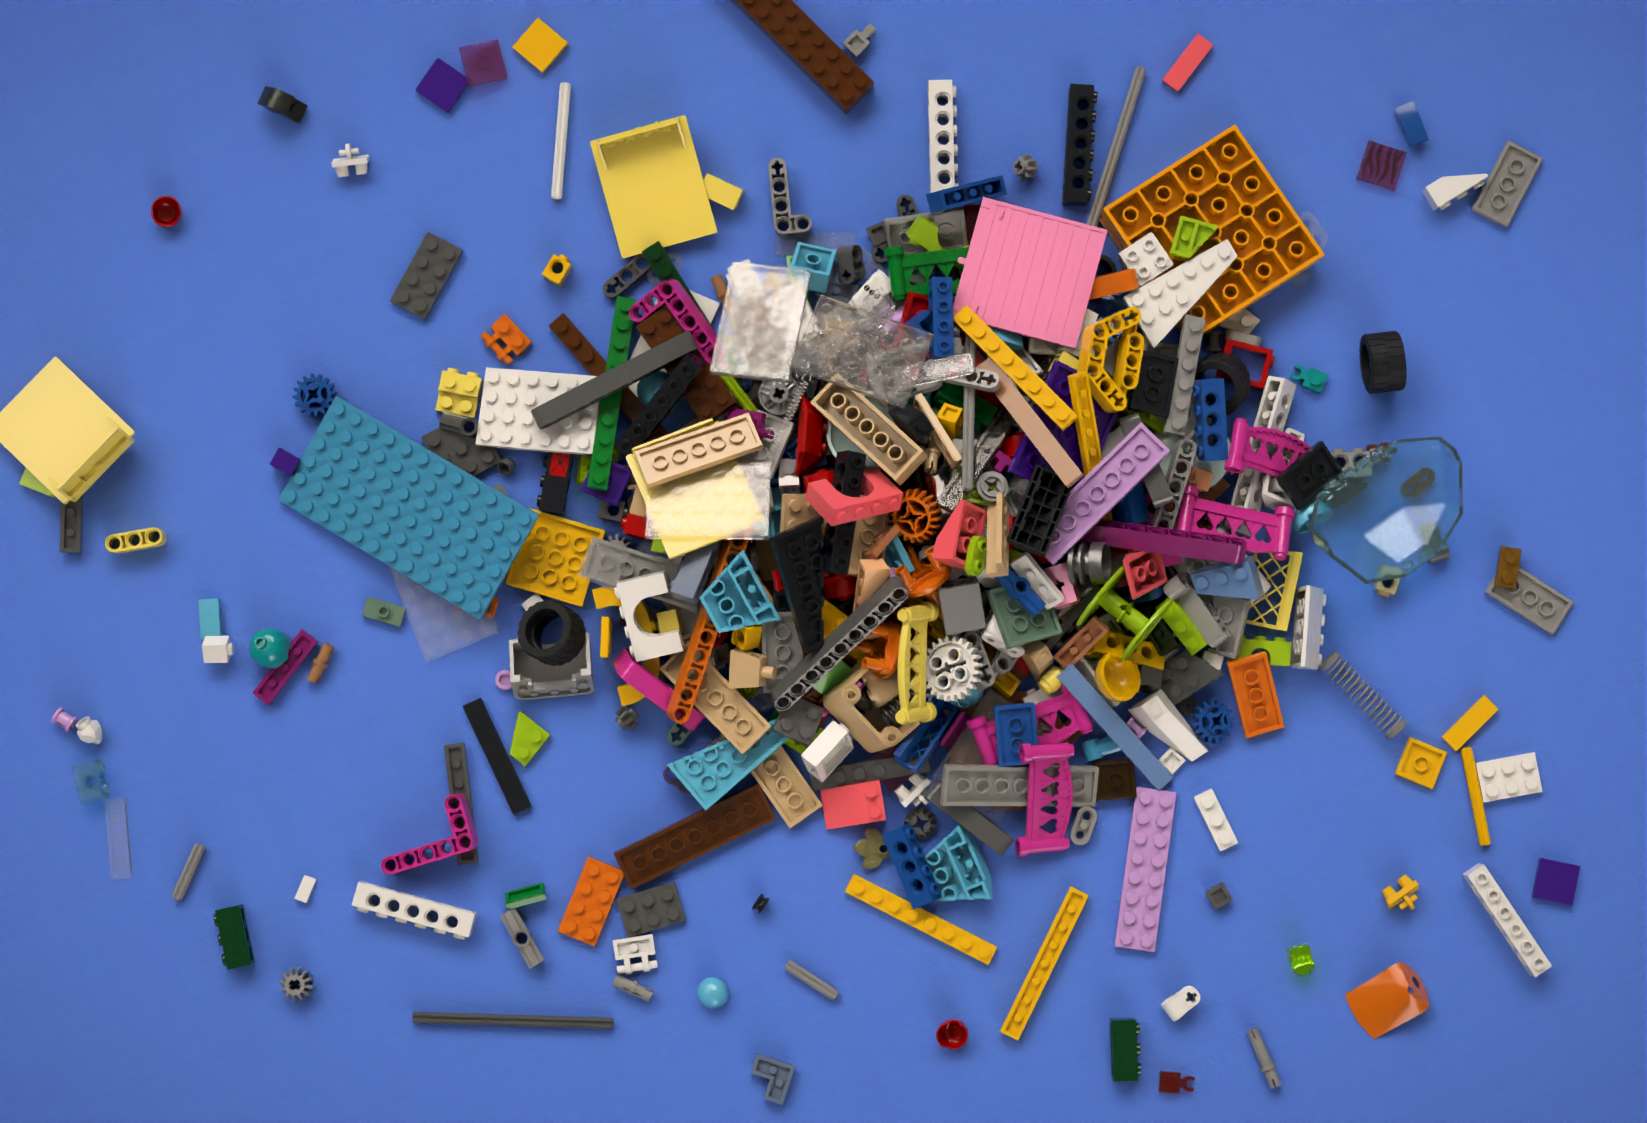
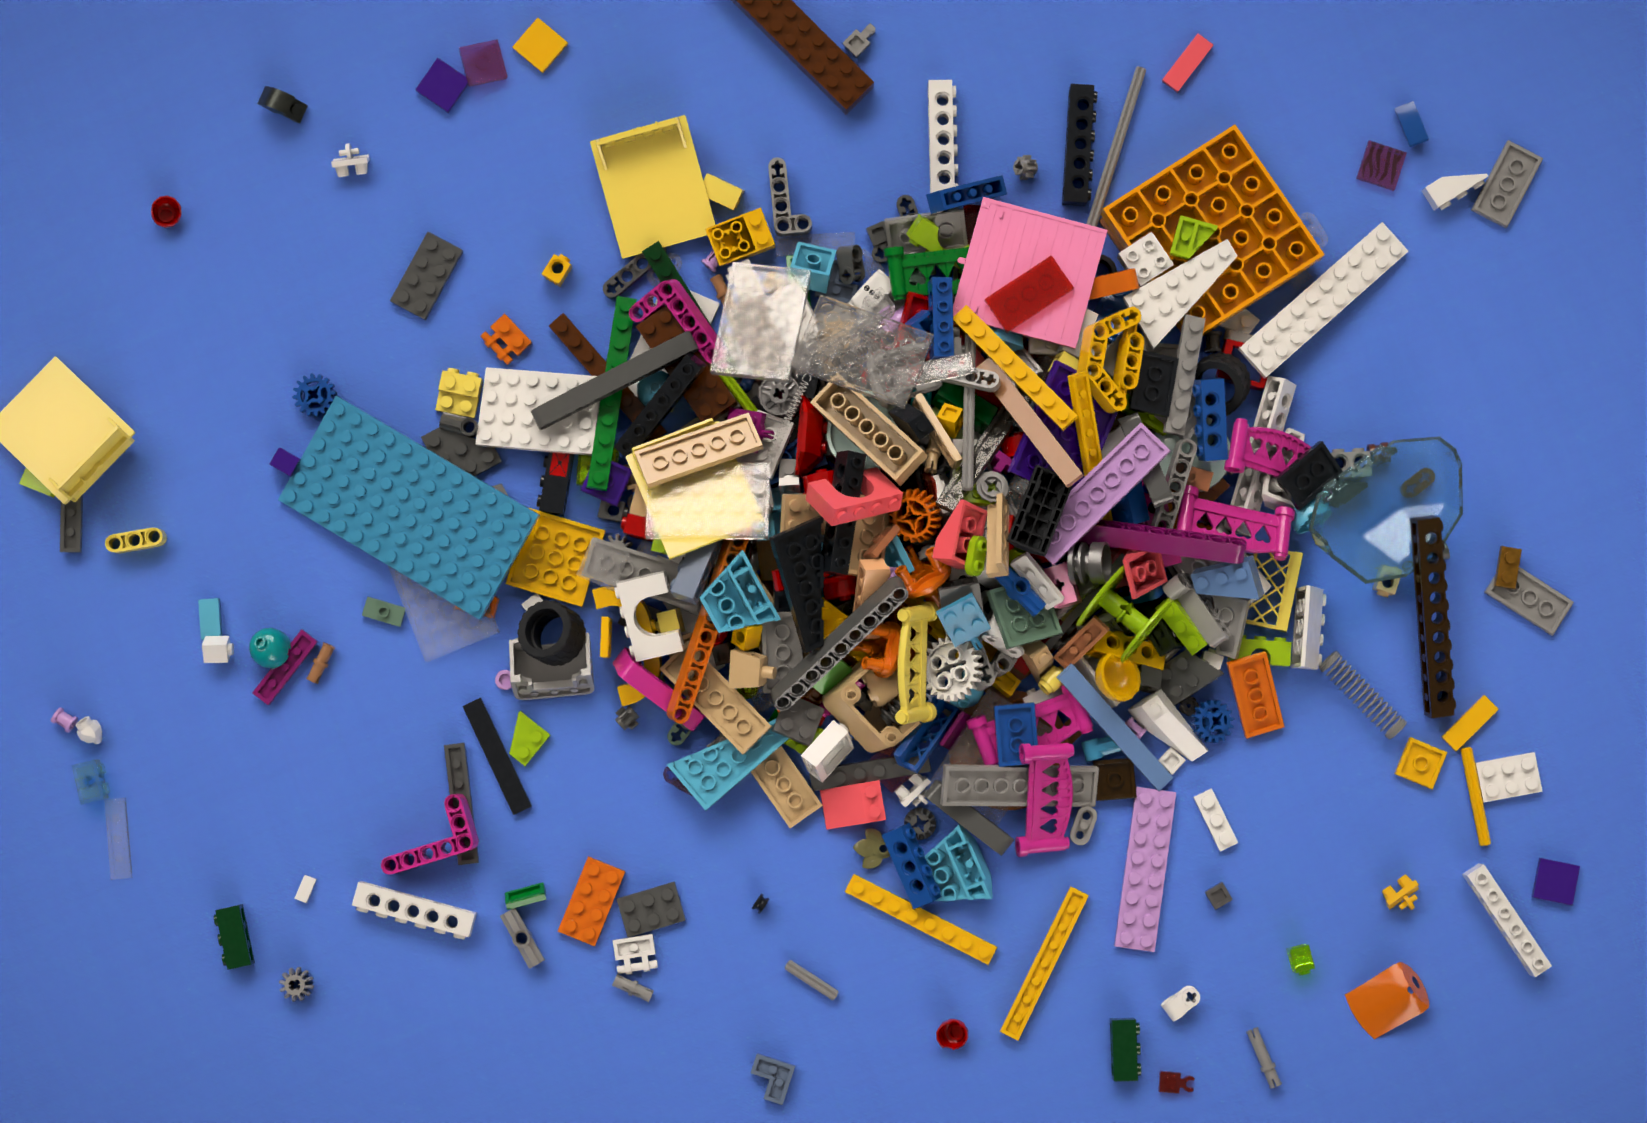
(188, 871): light grey axle -> none
(506, 466): dark grey hinge -> none
(512, 1020): dark grey axle -> none
(560, 141): white axle -> none
(694, 835): reddish brown plate -> none
(711, 261): none -> lavender bush
(713, 992): medium azure hair -> none
(740, 237): none -> yellow slope
(964, 621): none -> dark azure plate
(1029, 294): none -> clear red tile
(1312, 379): teal plate -> none
(1323, 300): none -> white plate
(1383, 362): black tyre -> none
(1425, 608): none -> dark brown brick

